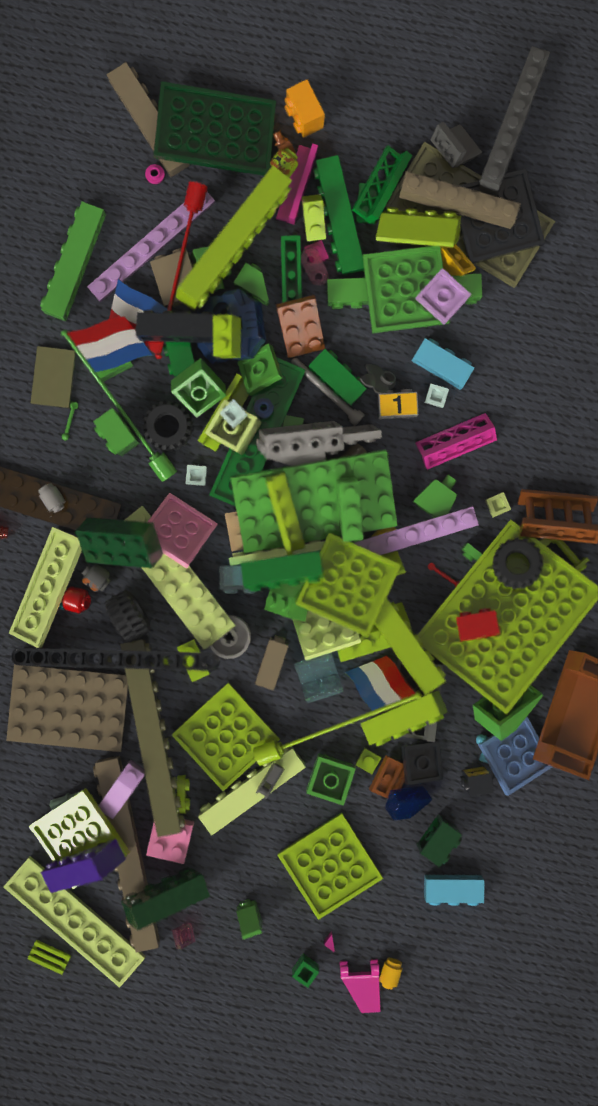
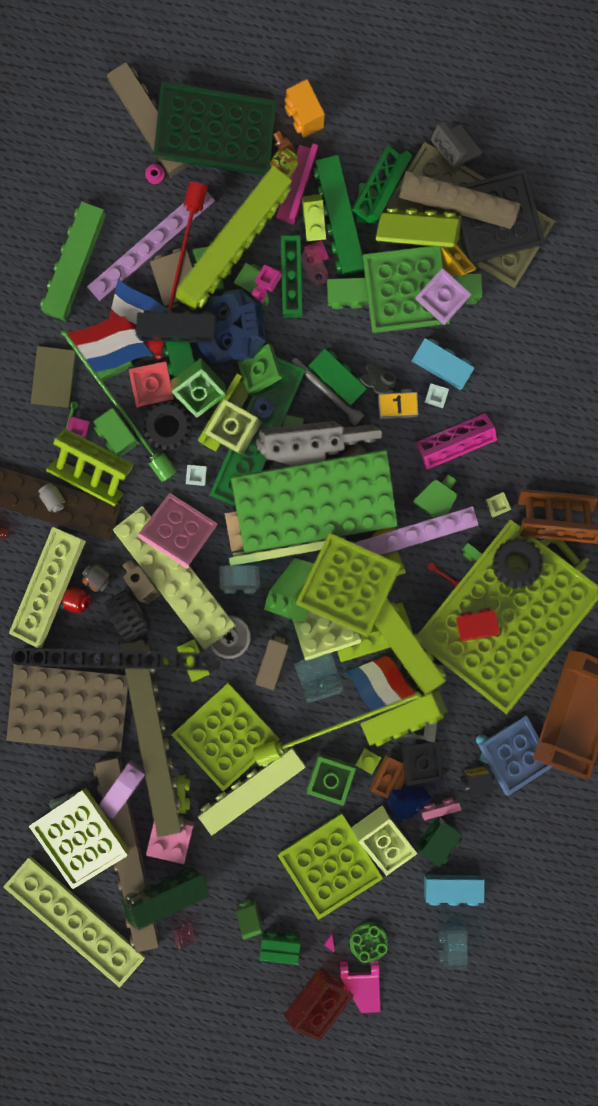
(32, 957): lime tile -> none
(78, 426): none -> dark pink plate
(83, 867): dark purple wedge -> none
(95, 455): none -> lime fence
(119, 542): dark green brick -> none
(143, 588): none -> dark tan torso
(151, 384): none -> coral plate
(226, 336): lime brick -> none
(233, 414): light aqua plate -> none
(266, 280): none -> dark pink plate
(271, 778): dark grey bar -> none
(280, 948): none -> green brick
(282, 570): green brick -> none
(285, 513): lime fence -> none
(300, 326): plate -> none
(305, 970): green brick -> none
(318, 1005): none -> clear red slope
(349, 509): bright green brick -> none
(368, 942): none -> bright green tile
(383, 840): none -> yellowish green slope
(391, 973): yellow brick -> none
(448, 806): none -> bright pink plate
(454, 946): none -> clear light blue brick
(503, 724): bright green slope -> none
(514, 121): dark grey brick -> none

